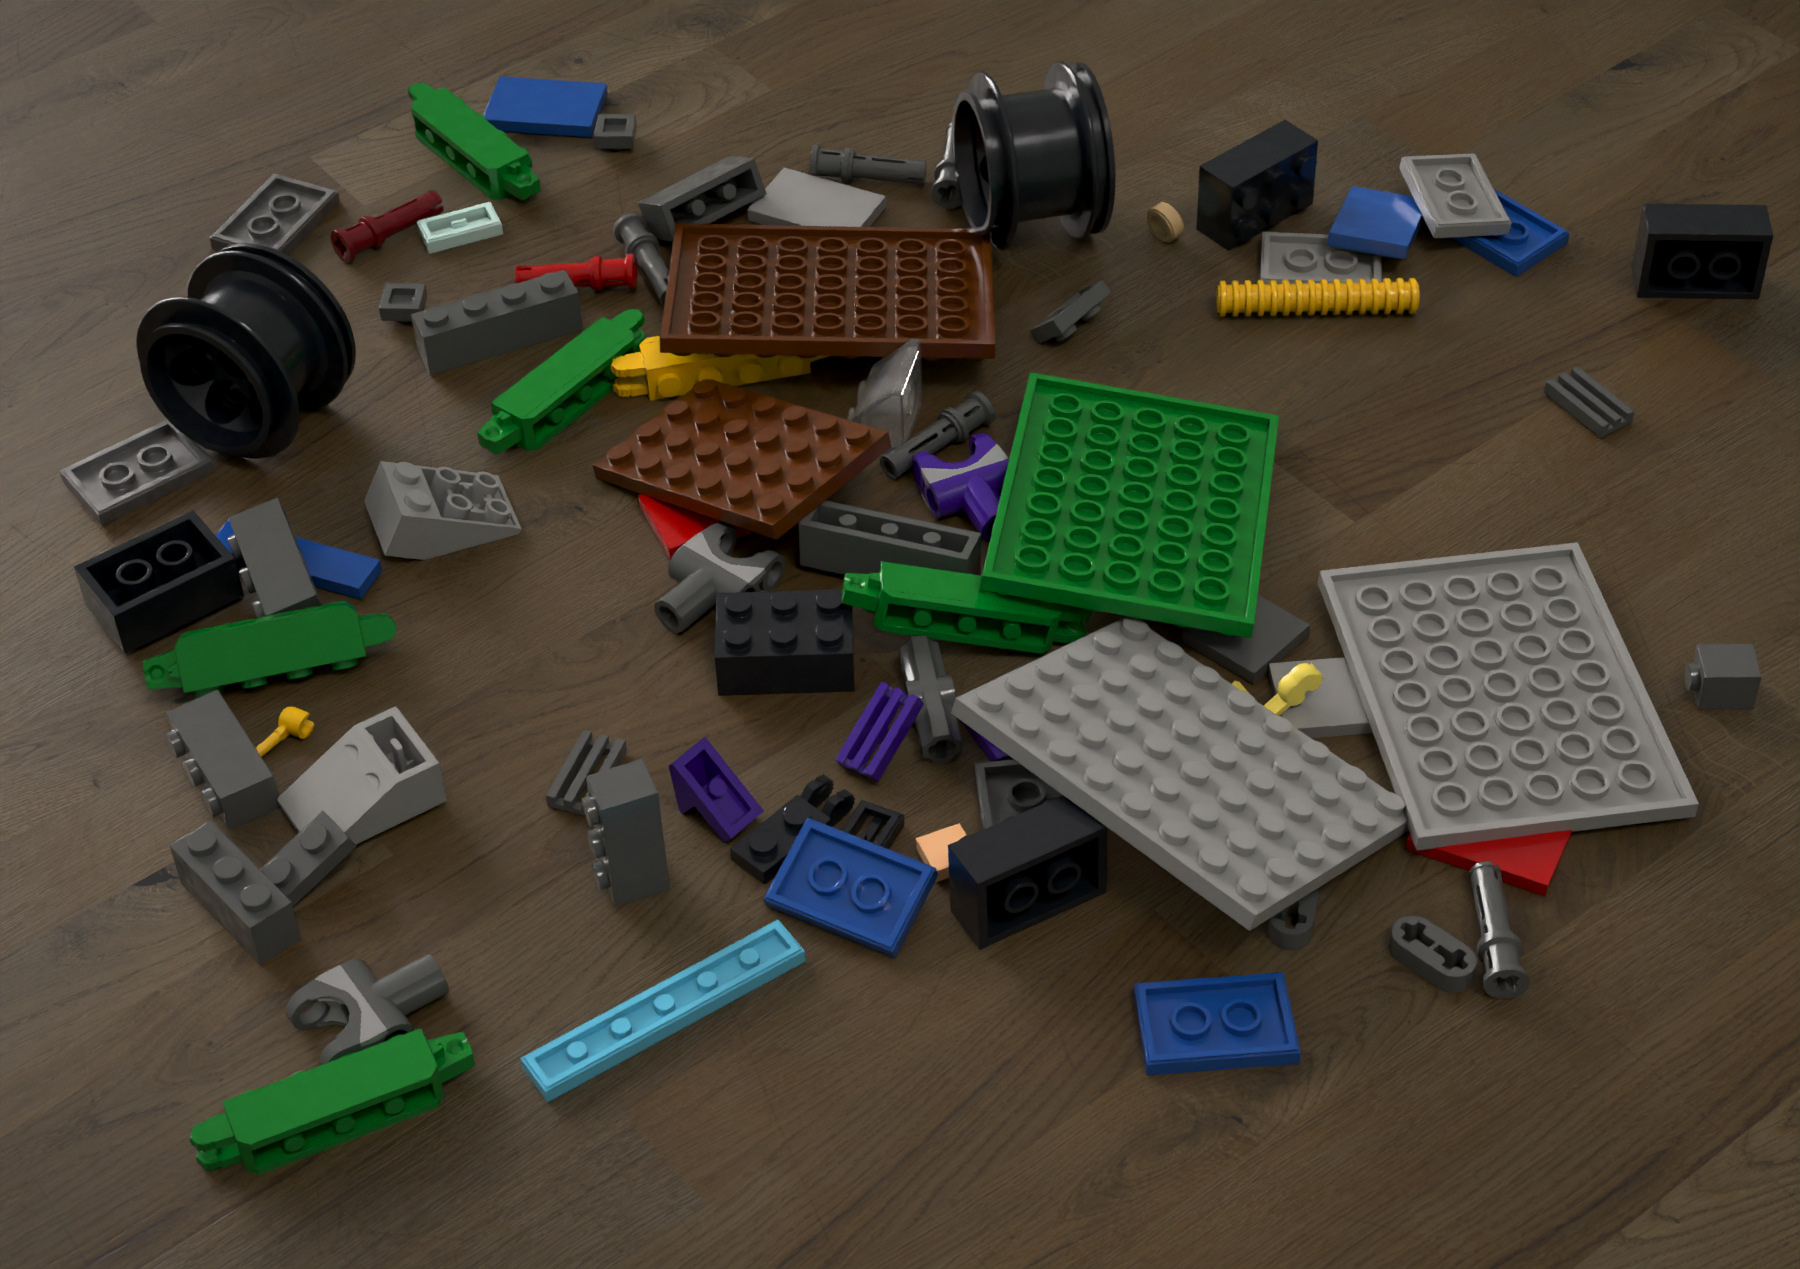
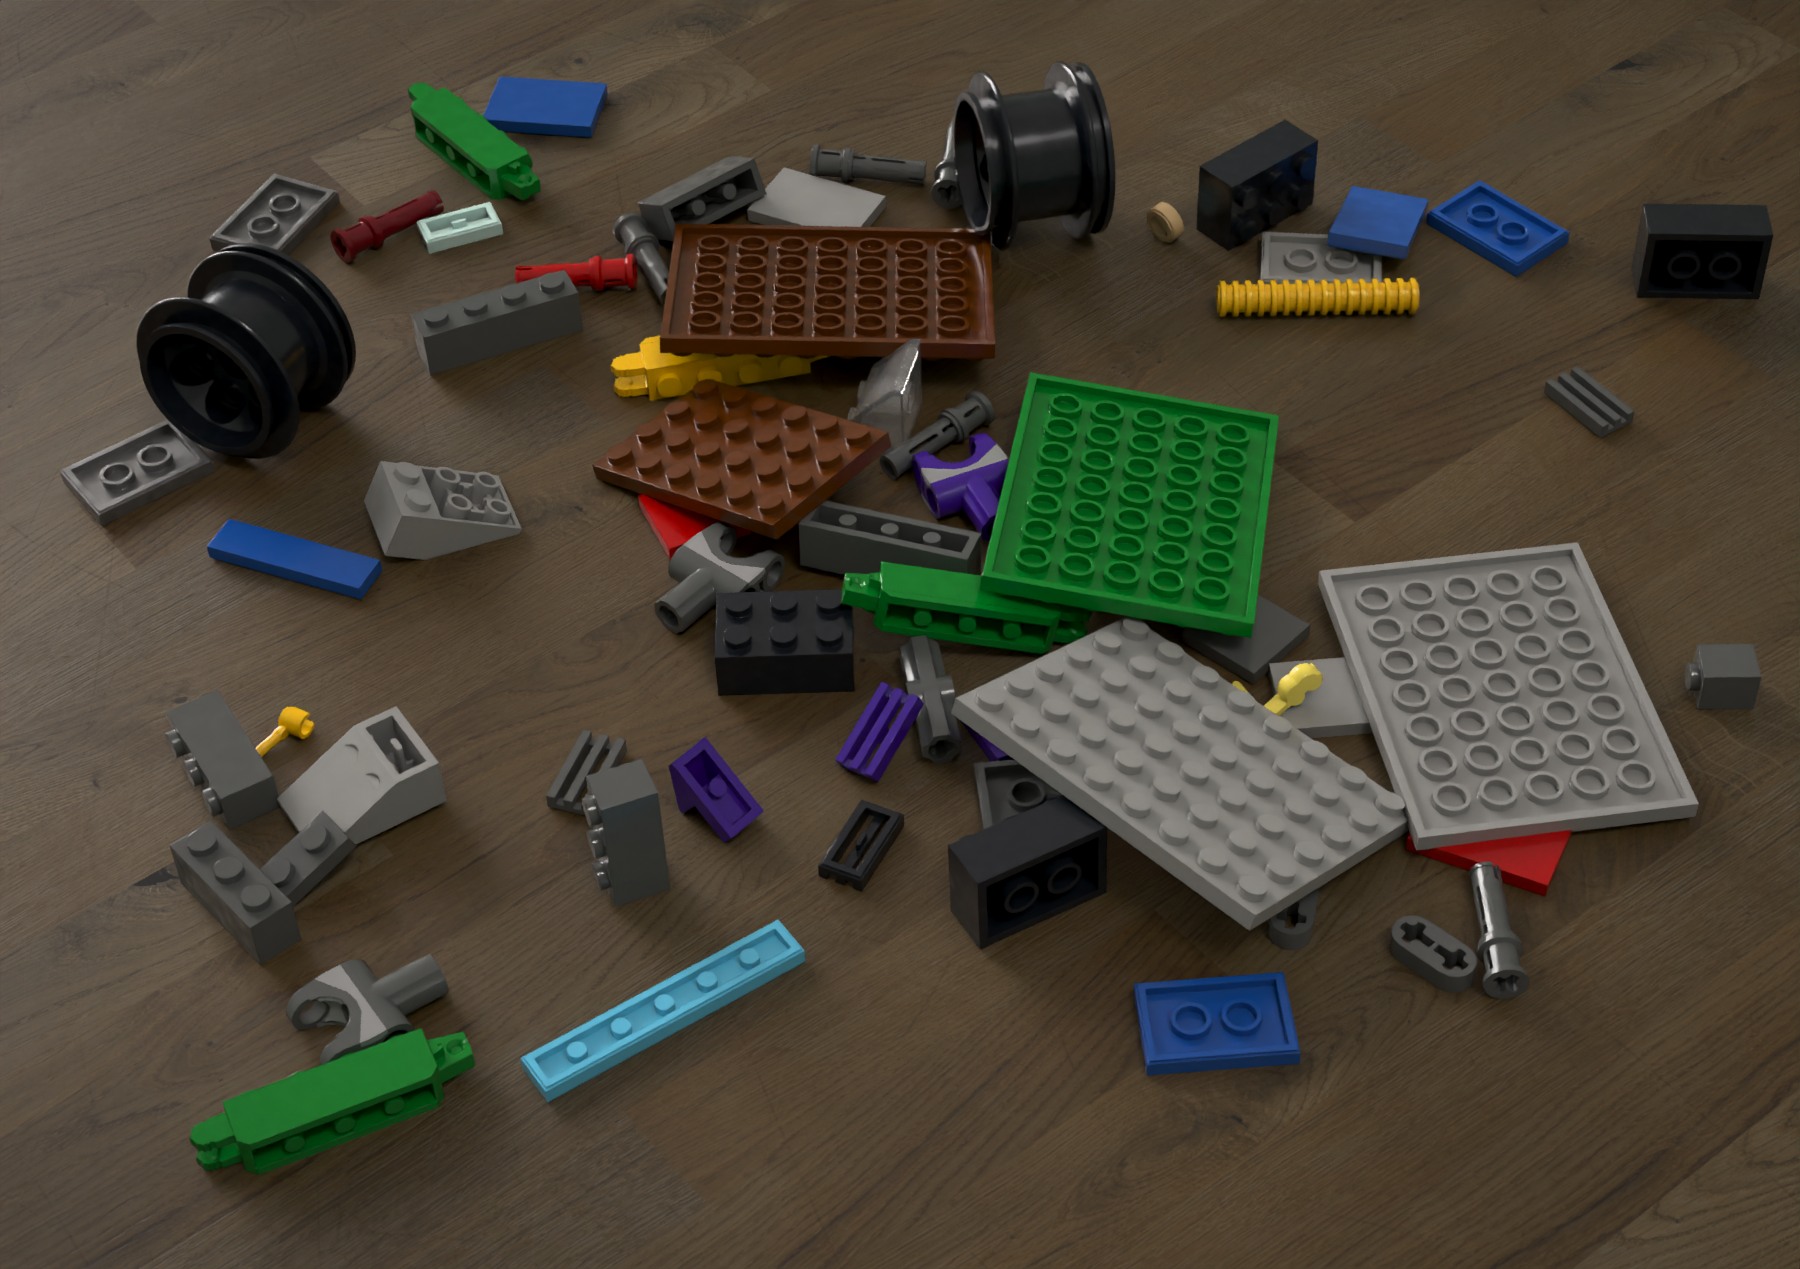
(159, 581): black brick -> none
(267, 647): green hinge -> none
(272, 560): dark grey brick -> none
(401, 301): dark grey plate -> none
(562, 385): green hinge -> none
(615, 131): dark grey plate -> none
(768, 844): black hinge -> none
(851, 887): blue tile -> none
(934, 848): light nougat tile -> none
(1079, 306): dark grey plate -> none
(1455, 195): light grey tile -> none

